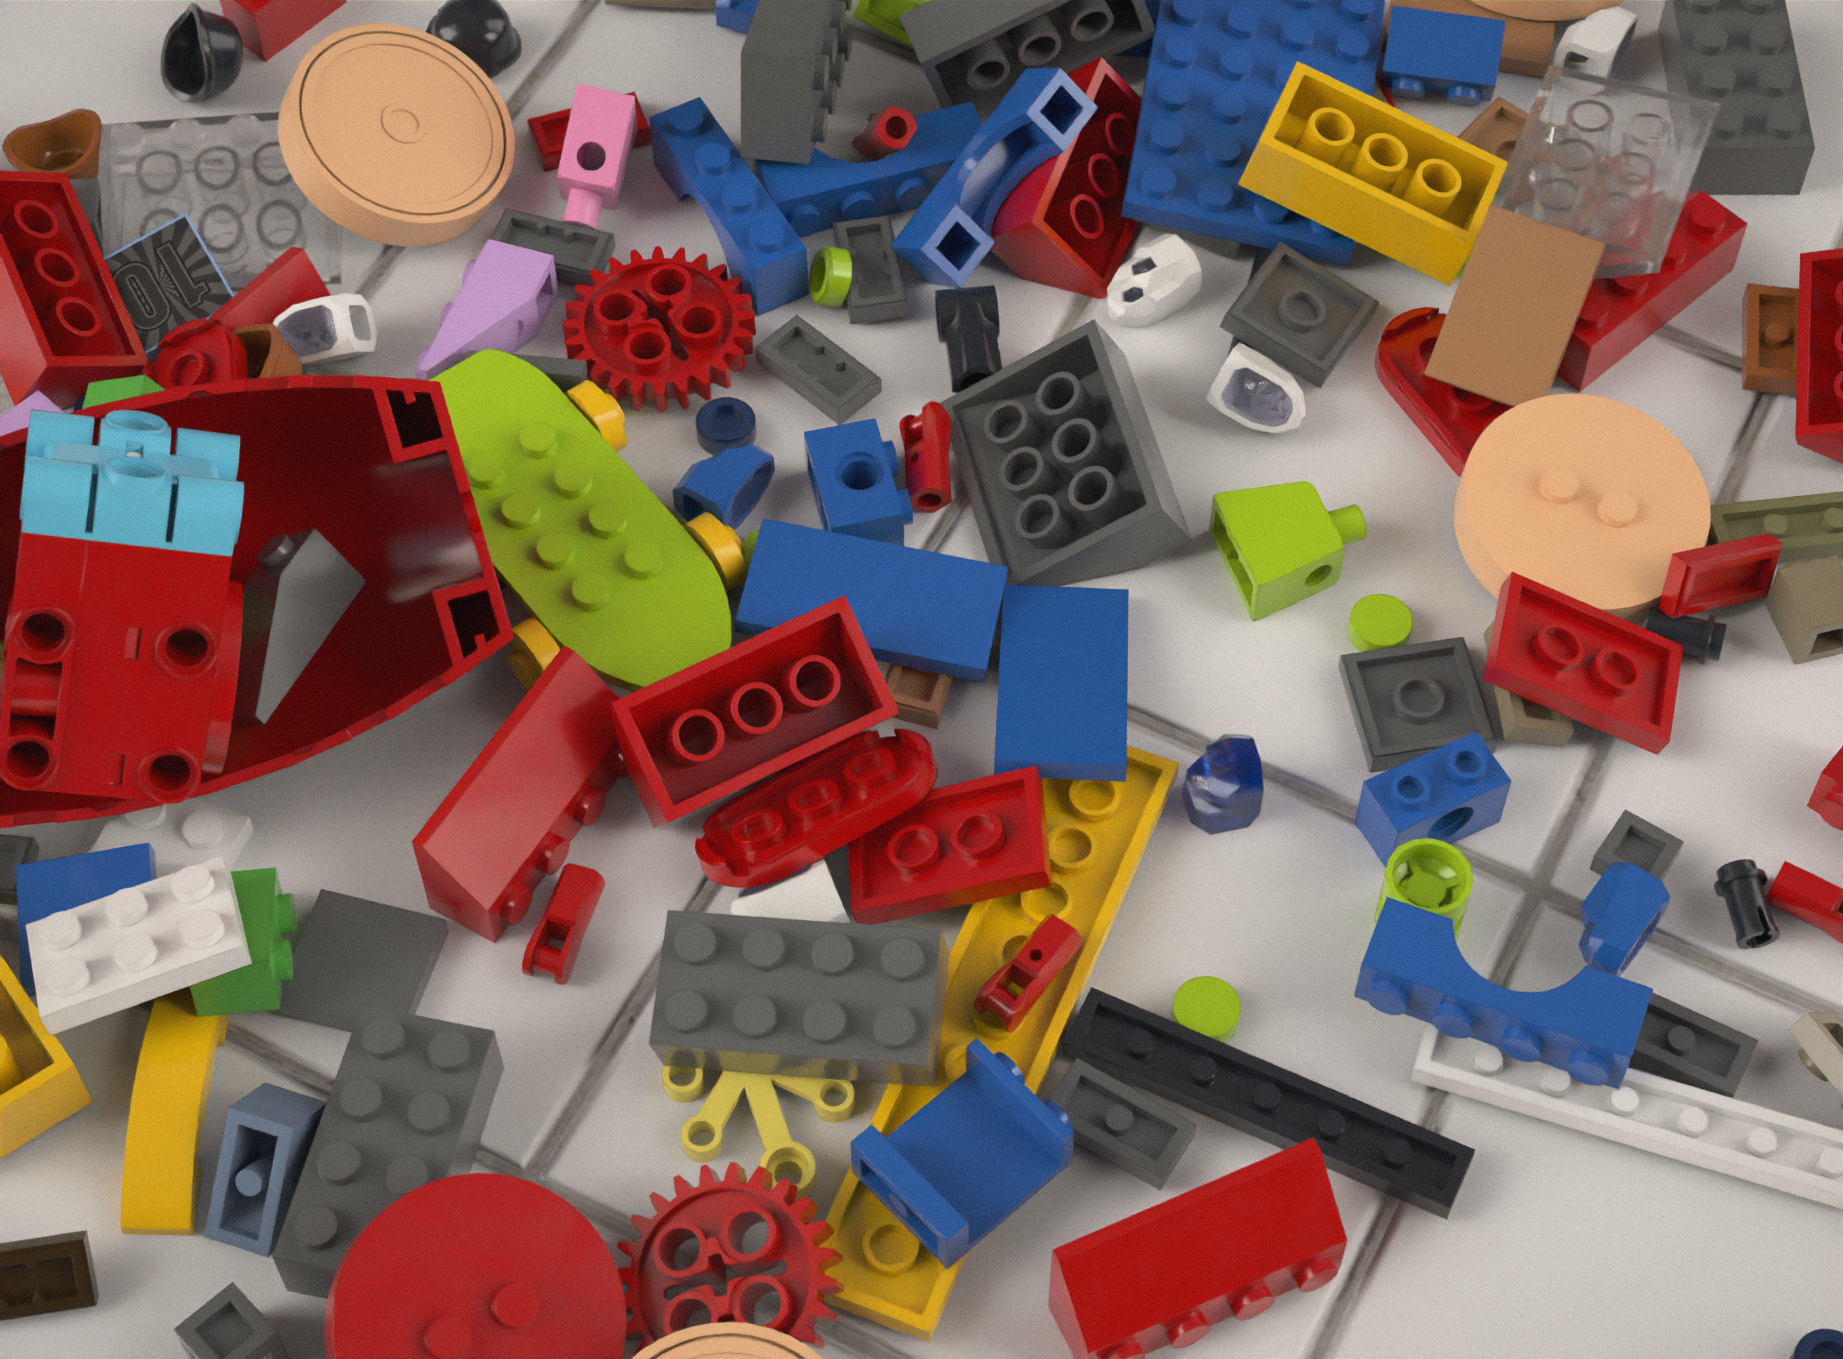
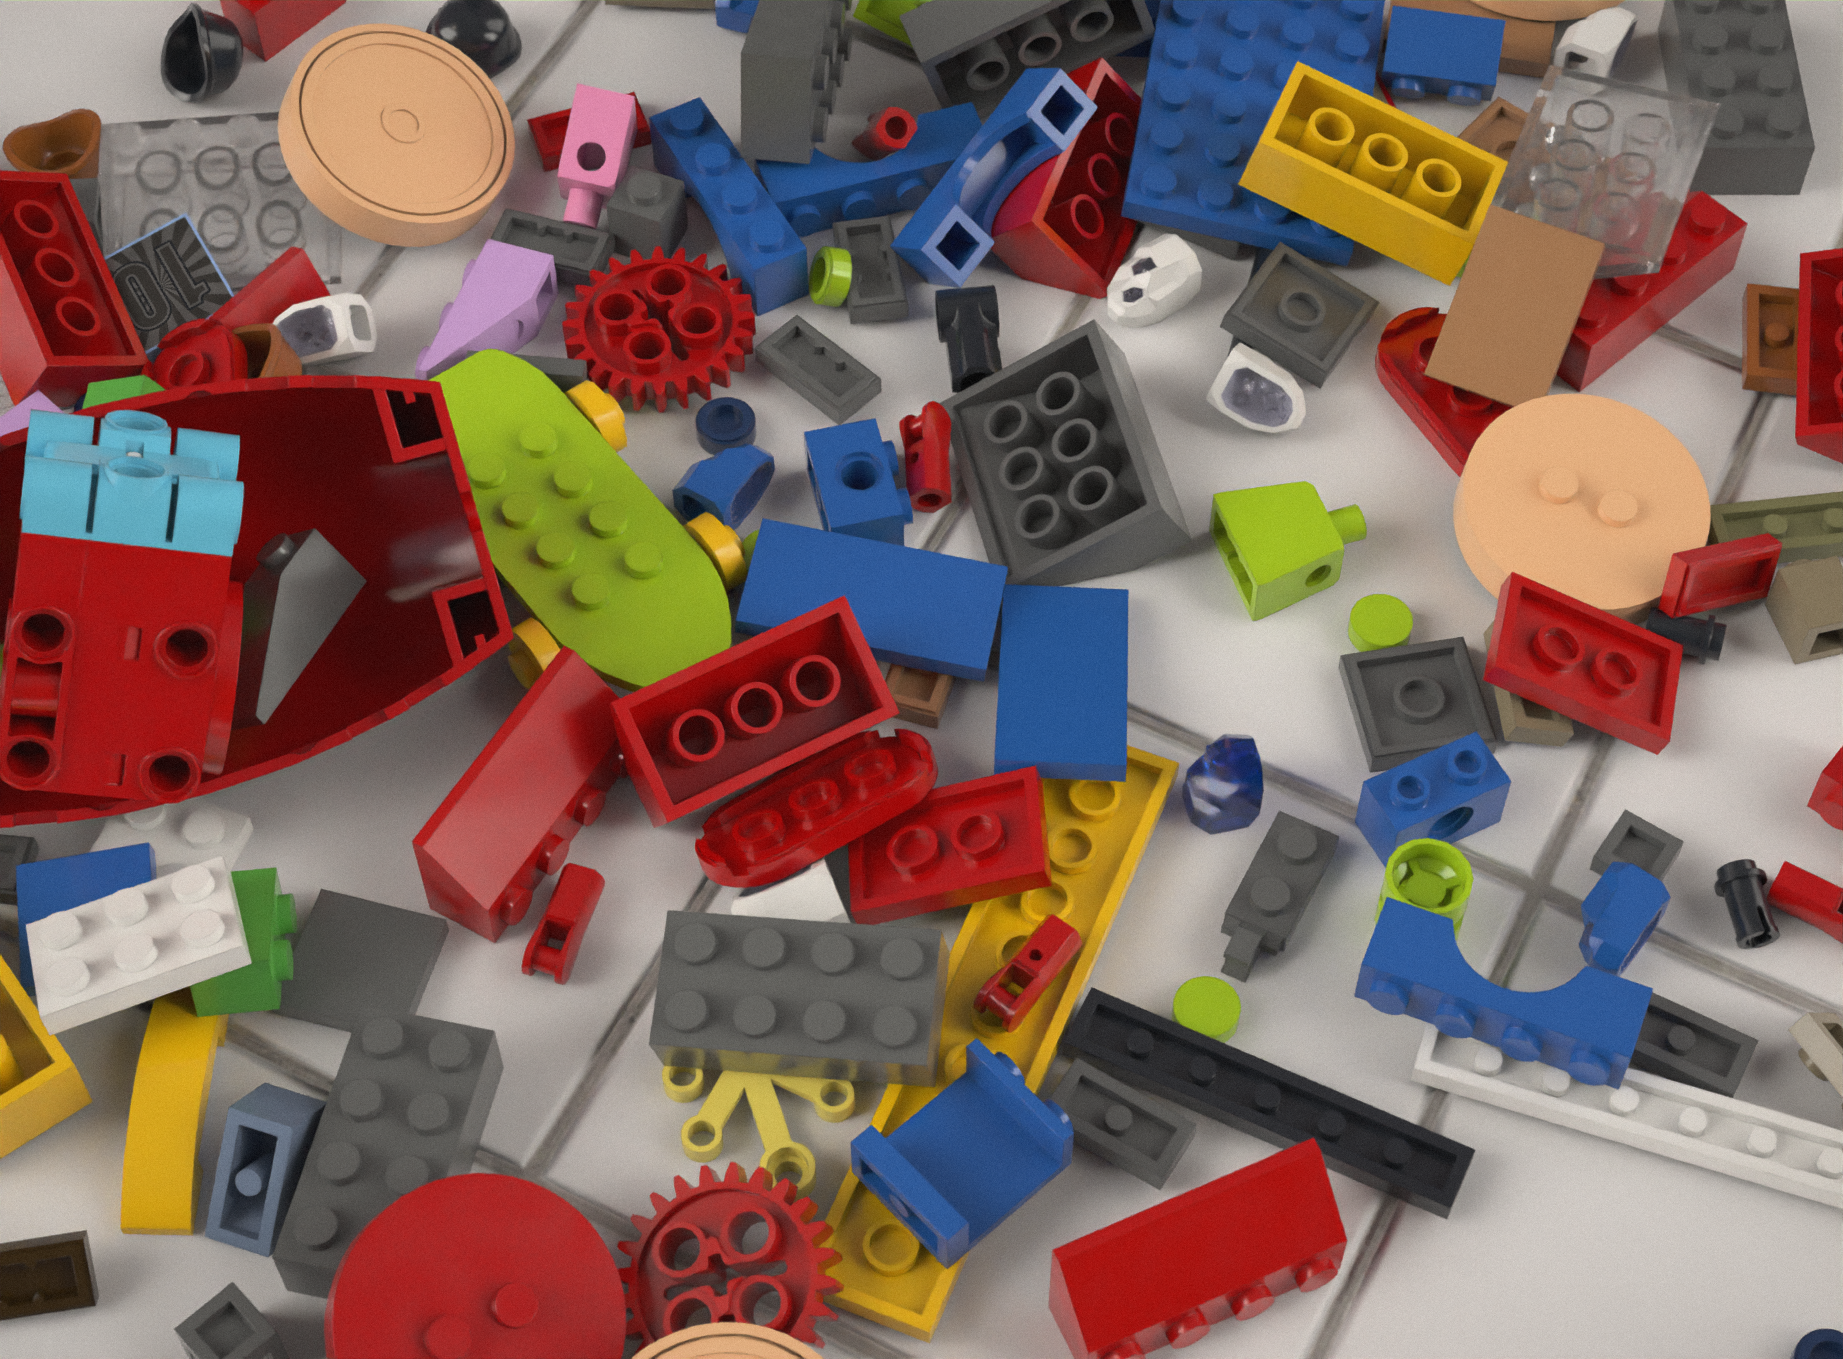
(647, 213): none -> dark grey brick
(1275, 892): none -> dark grey hinge

